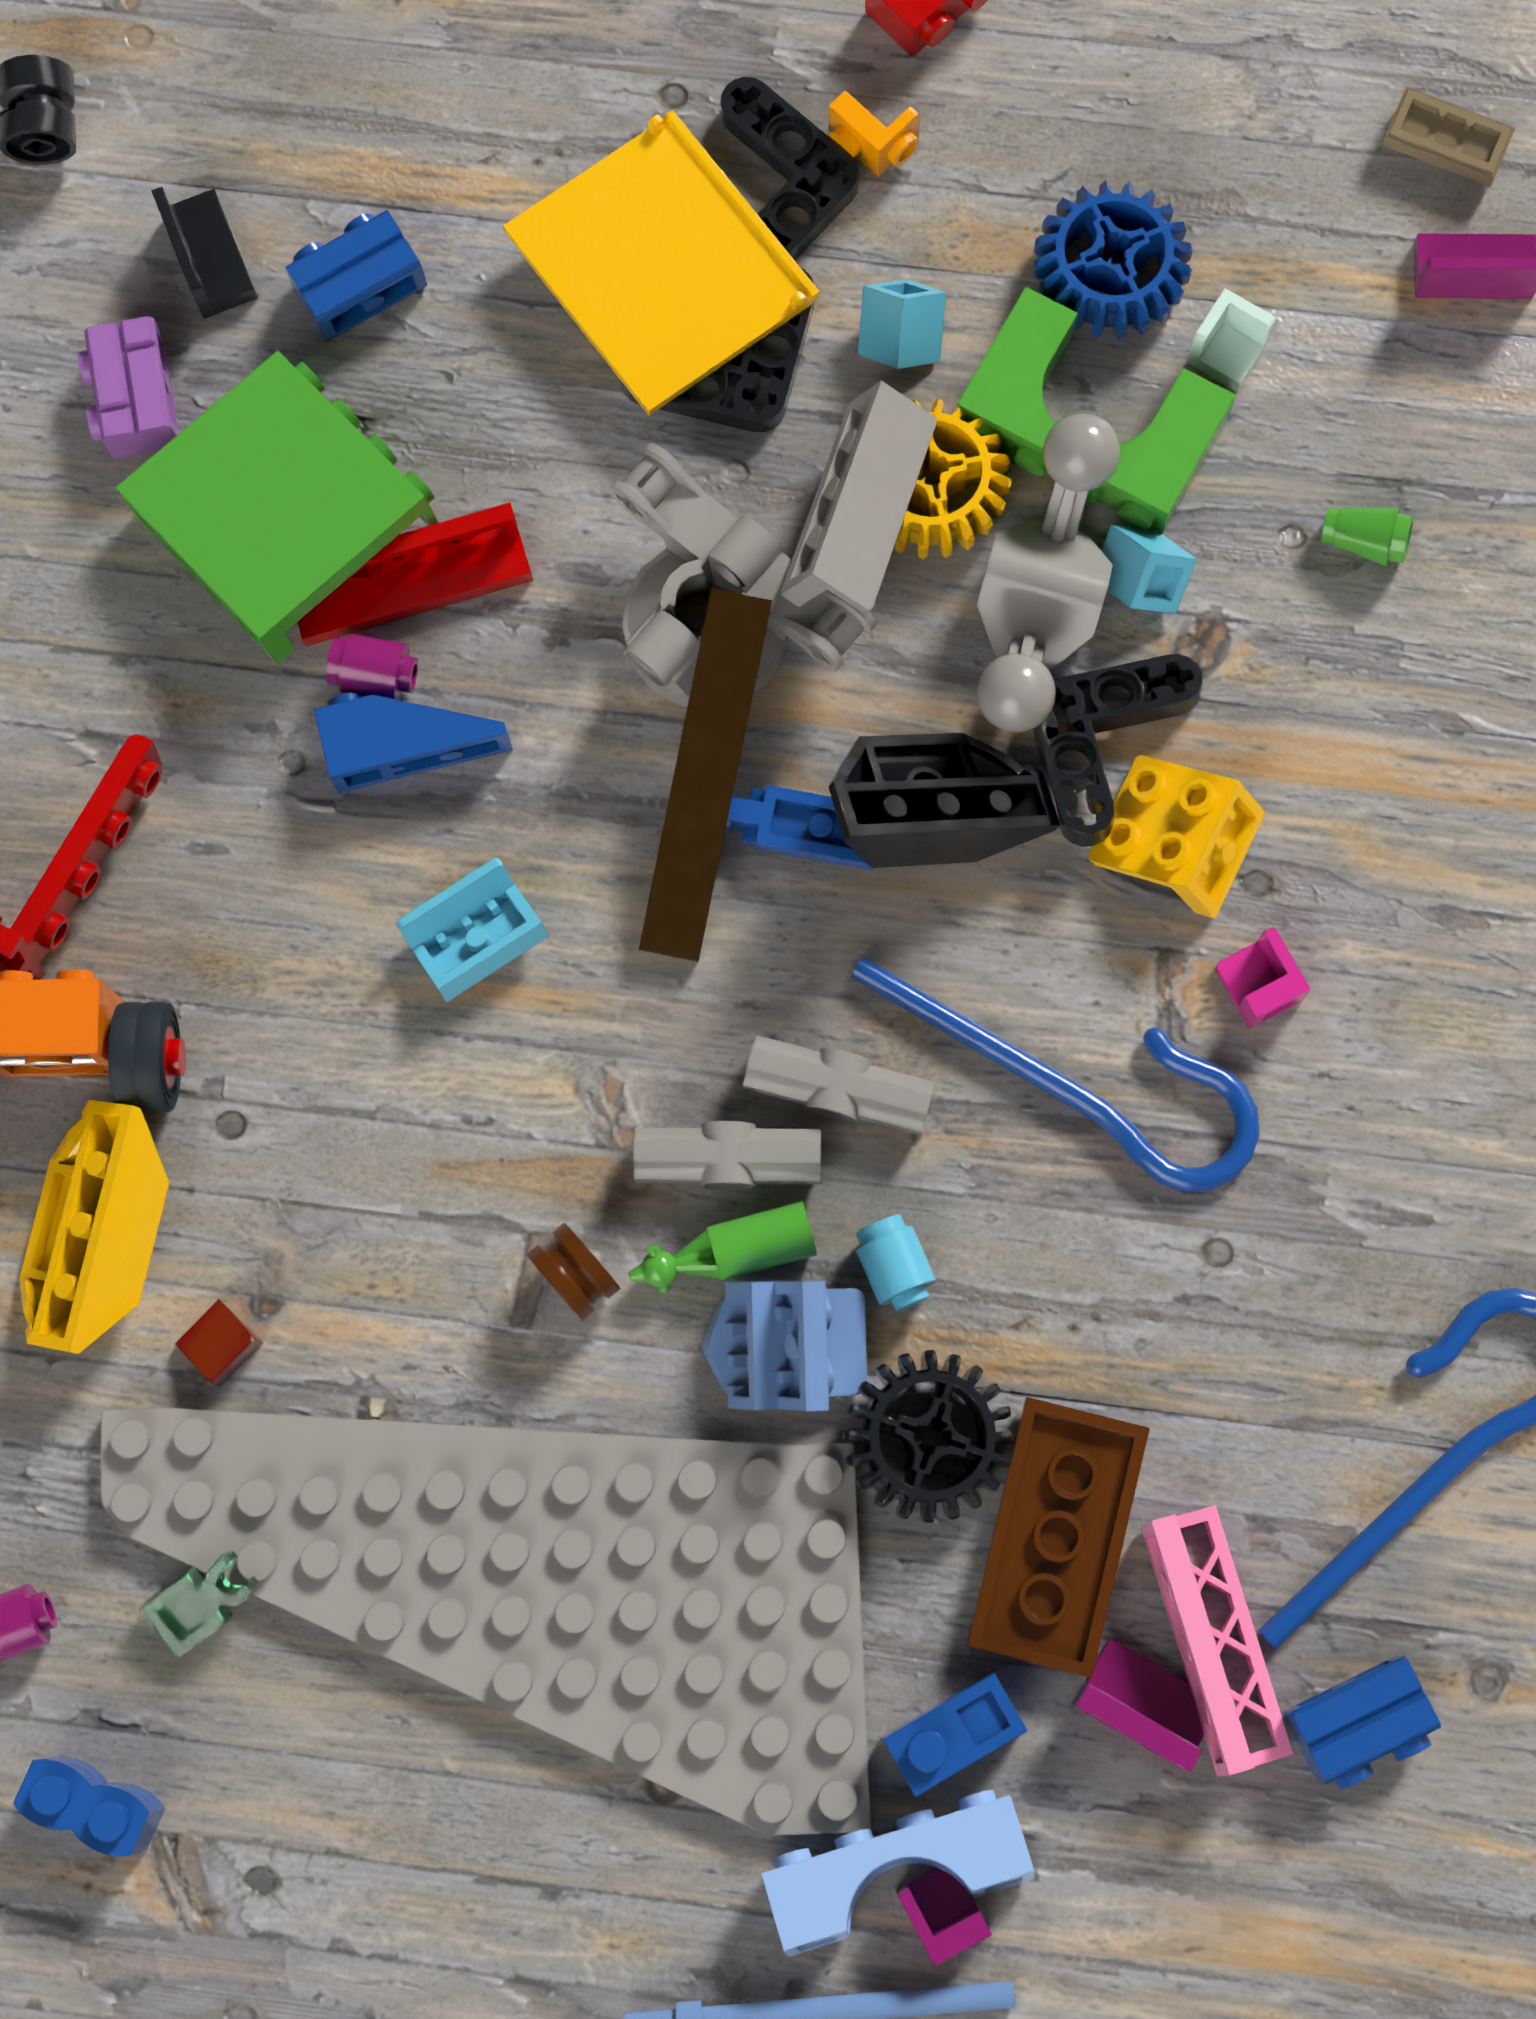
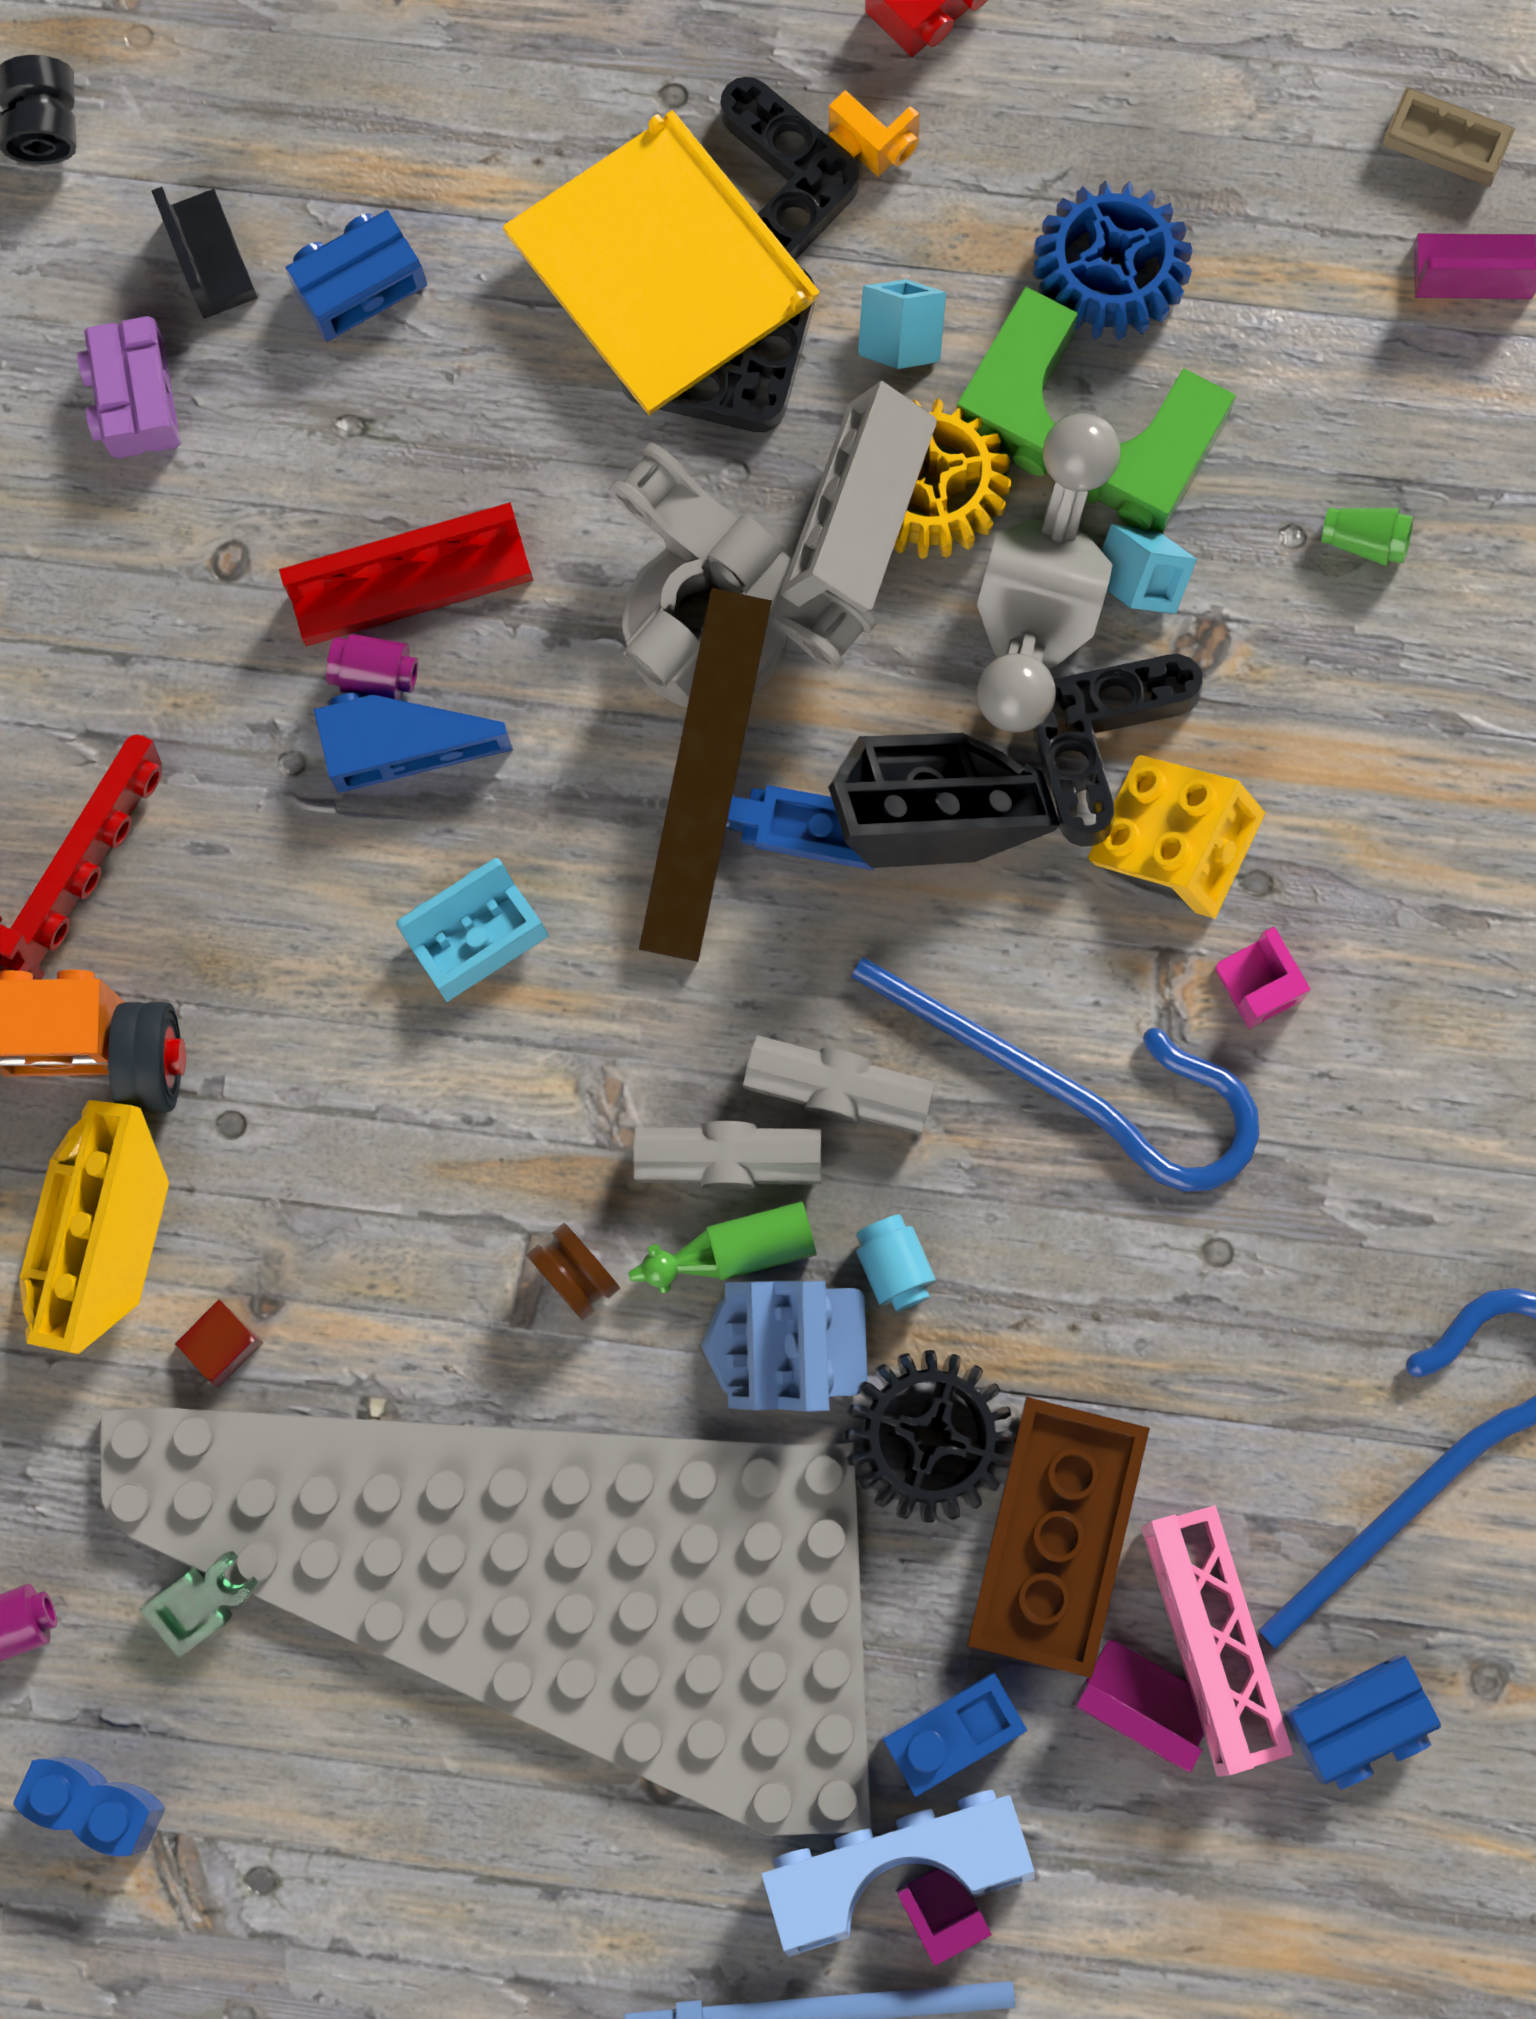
(275, 499): bright green panel -> none
(1231, 340): light aqua panel -> none

